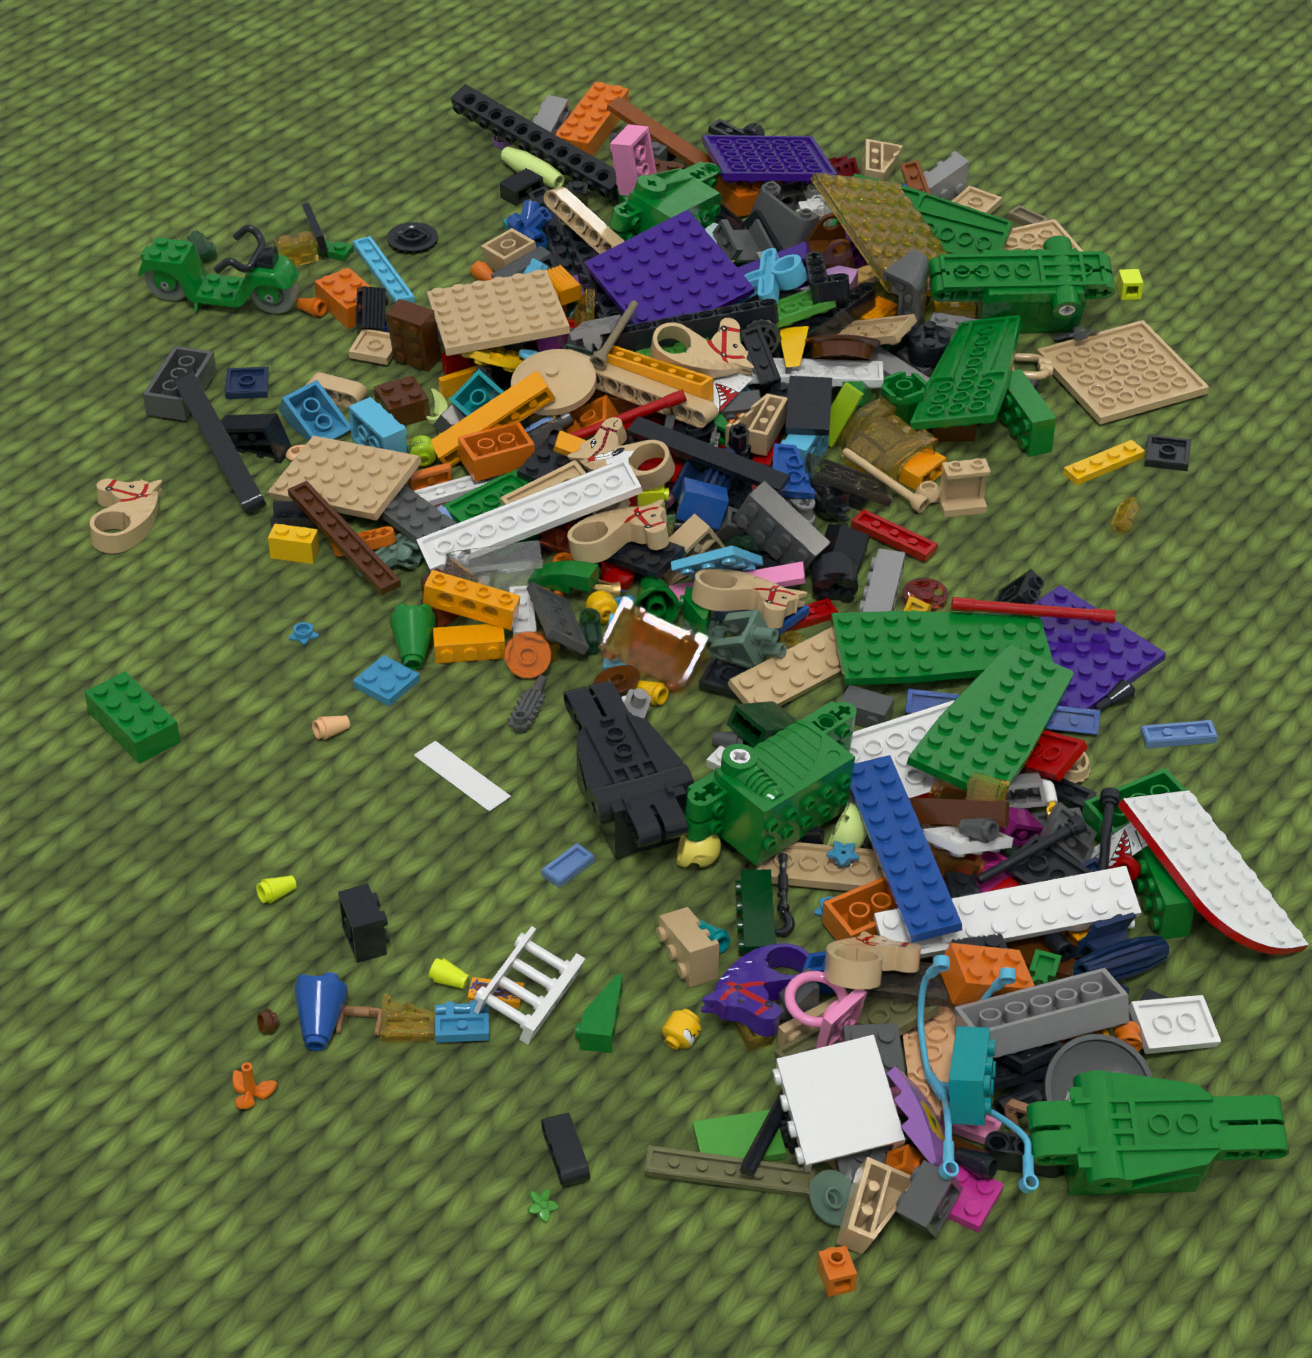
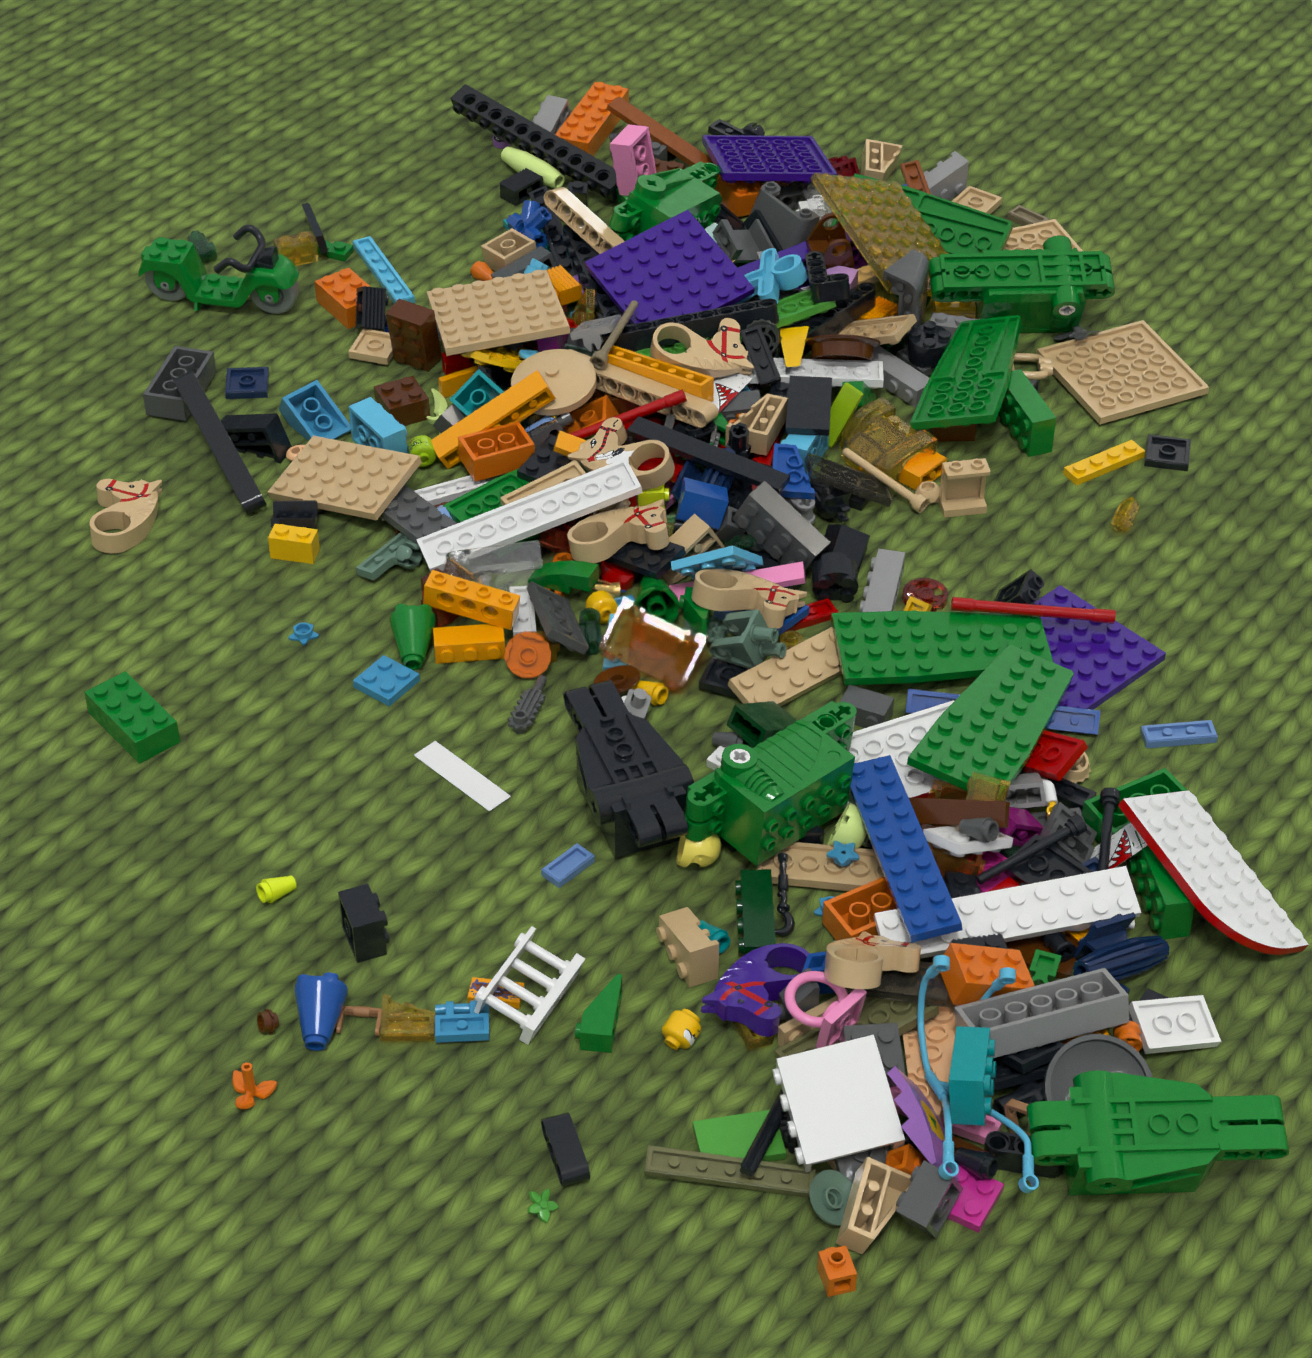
(312, 306): orange cone -> none
(329, 726): light nougat cone -> none
(341, 390): tan beam -> none
(344, 538): reddish brown plate -> none
(373, 538): orange beam -> none
(412, 237): black gear -> none
(430, 476): orange panel -> none
(448, 974): neon yellow cone -> none
(894, 535): red plate -> none
(904, 393): green cone -> none
(1120, 693): black cone -> none
(1130, 284): neon yellow brick -> none
(1131, 864): red plate -> none

